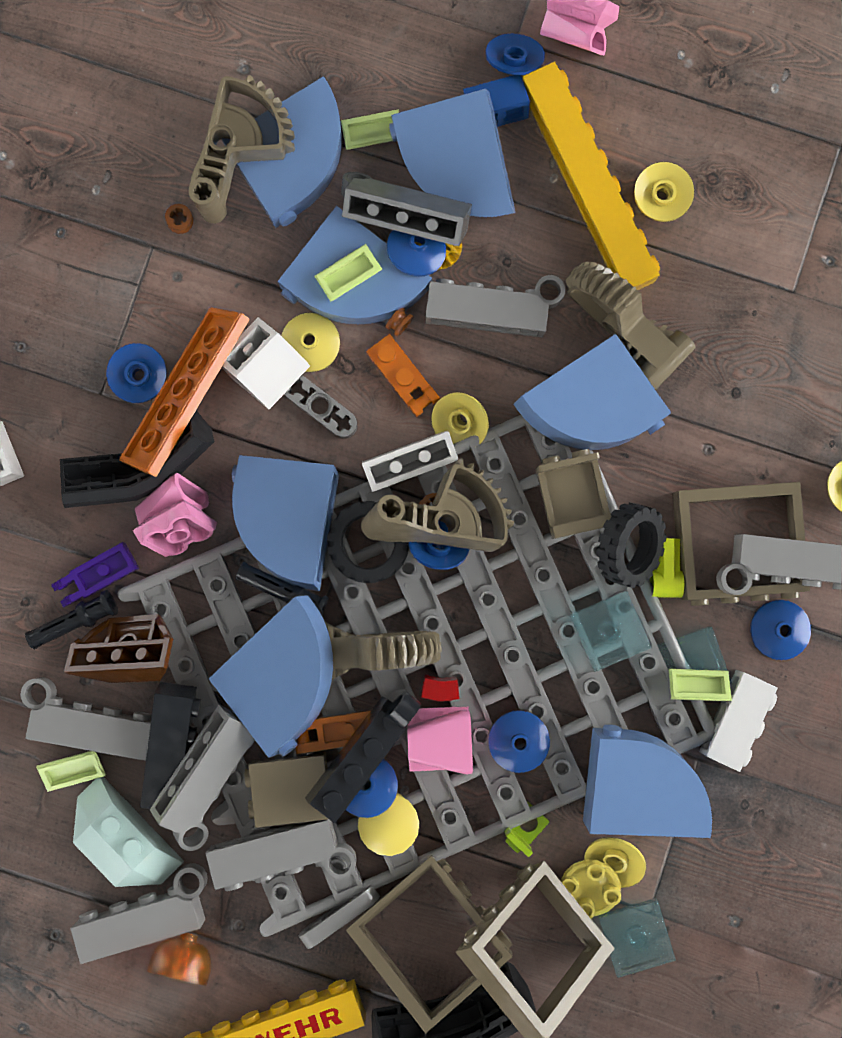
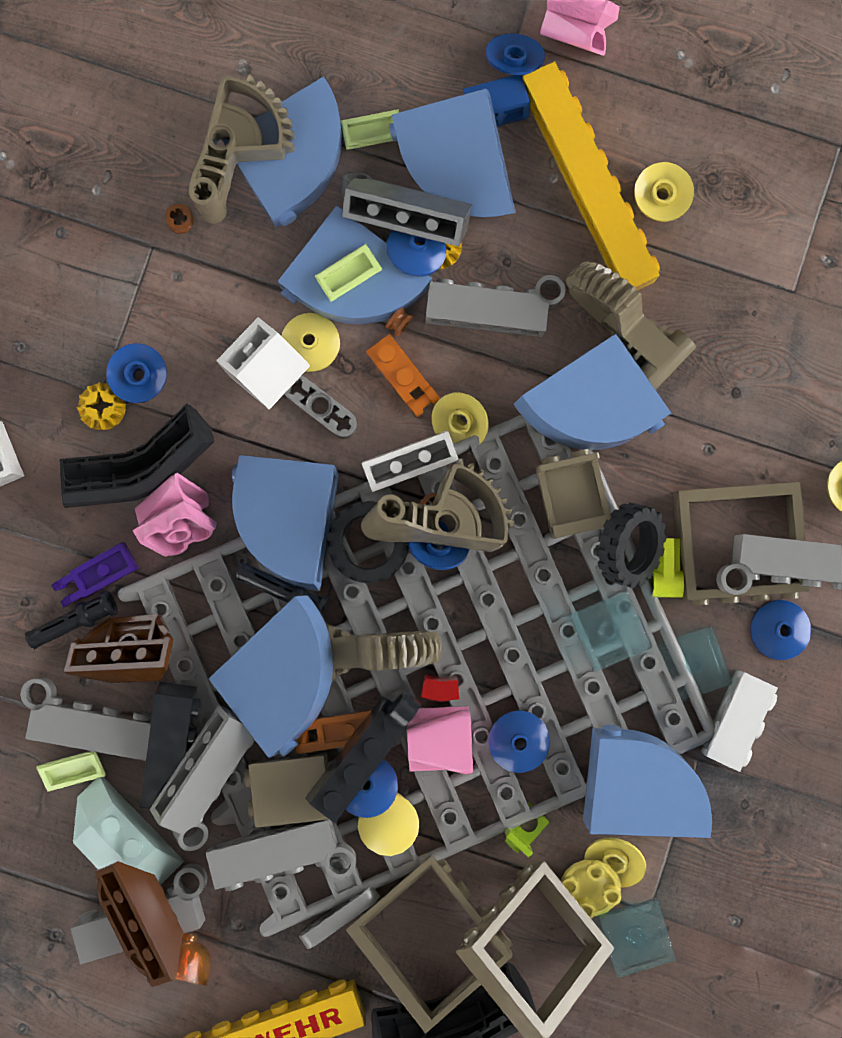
(111, 416): none -> yellow gear
(141, 920): none -> reddish brown wedge
(183, 390): orange tile -> none
(699, 685): yellowish green tile -> none

